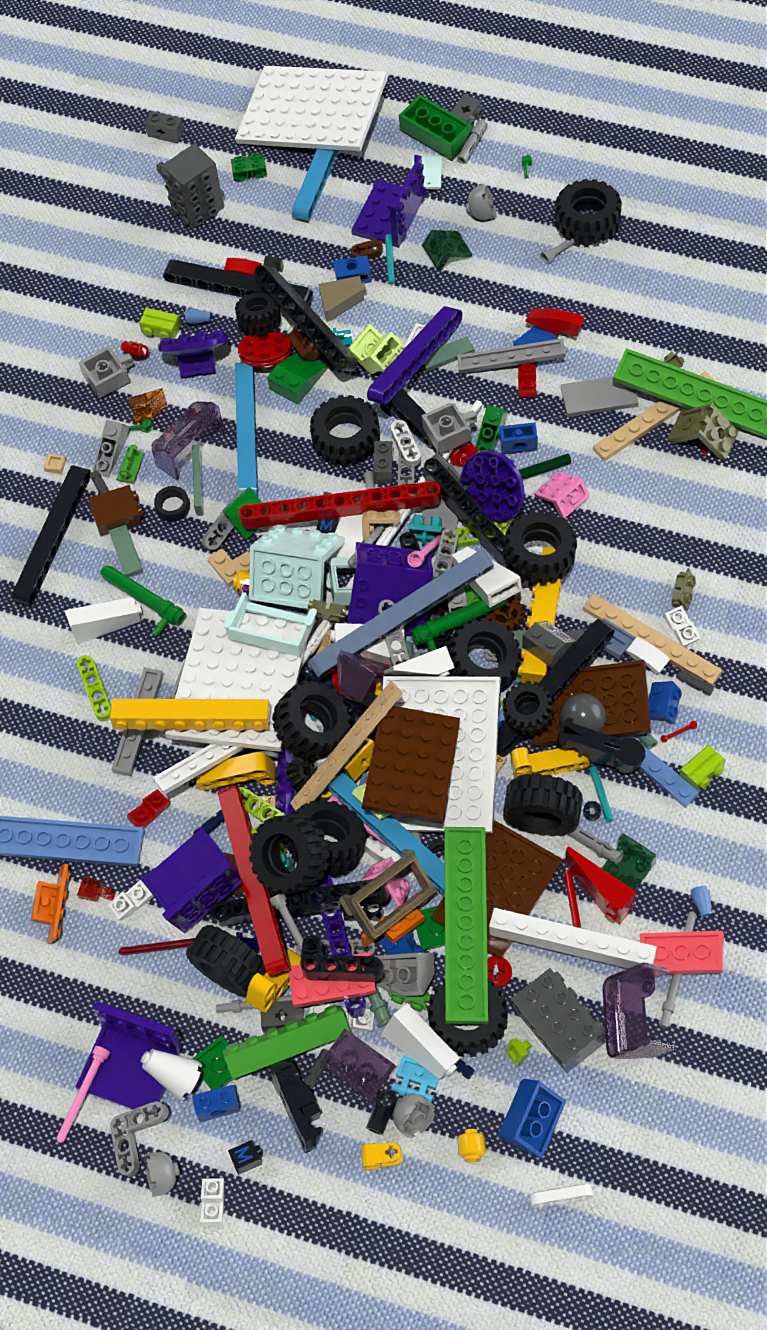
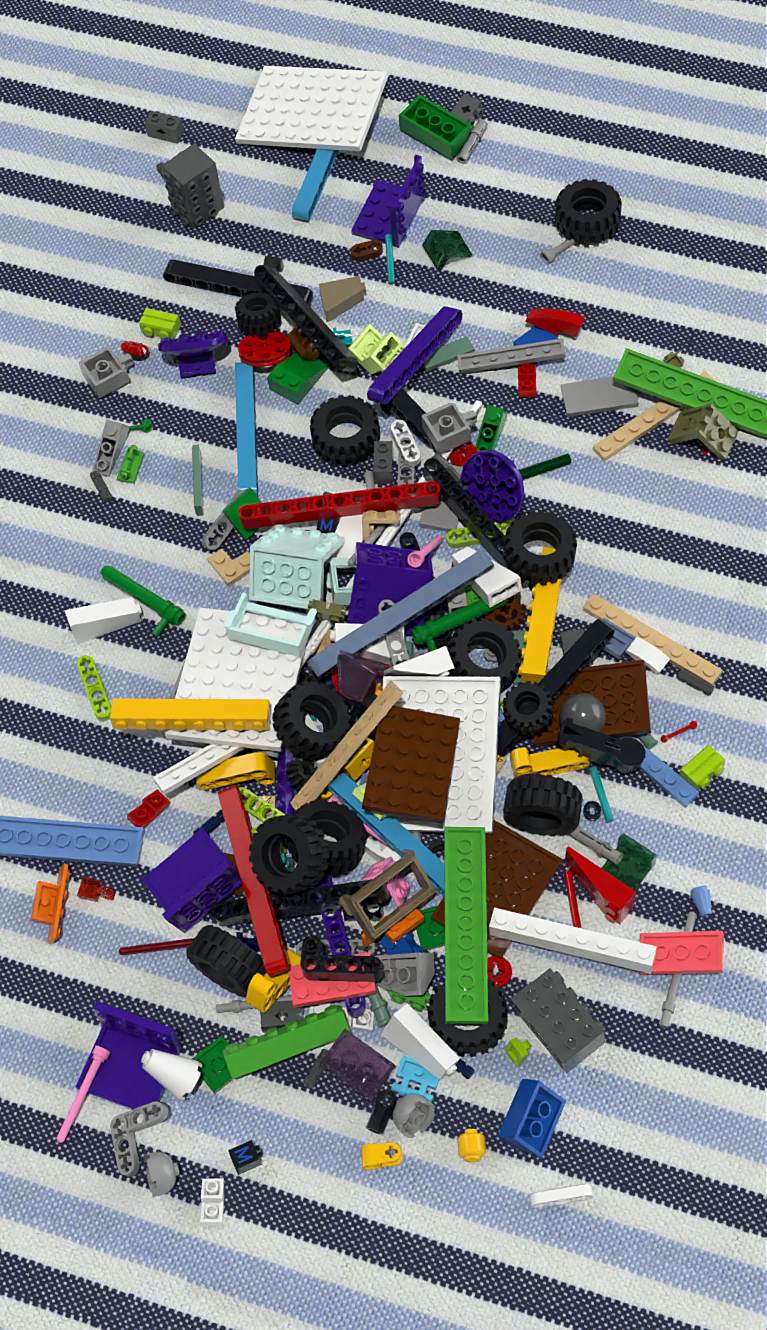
(51, 536): black beam -> none
(55, 463): tan tile -> none
(115, 509): reddish brown brick -> none
(125, 551): sand green tile -> none
(130, 901): white slope -> none
(132, 738): light grey plate -> none
(147, 404): clear orange slope -> none
(167, 492): black tyre -> none
(183, 432): clear purple windscreen -> none
(195, 316): medium blue cone -> none
(216, 1103): blue brick -> none
(241, 265): red slope -> none
(241, 582): yellow head -> none
(244, 164): green hinge -> none
(279, 902): light grey piece -> none
(297, 1102): black piece -> none
(353, 267): blue brick -> none
(418, 526): teal hips -> none
(431, 171): light aqua container -> none
(445, 559): light grey beam -> none
(480, 203): light grey cylinder -> none
(518, 437): blue brick -> none
(526, 160): green hand -> none
(546, 642): dark grey slope -> none
(564, 492): bright pink bracket -> none
(626, 1013): clear purple windscreen -> none
(664, 701): blue bracket -> none
(681, 626): white slope -> none
(685, 582): olive hinge -> none

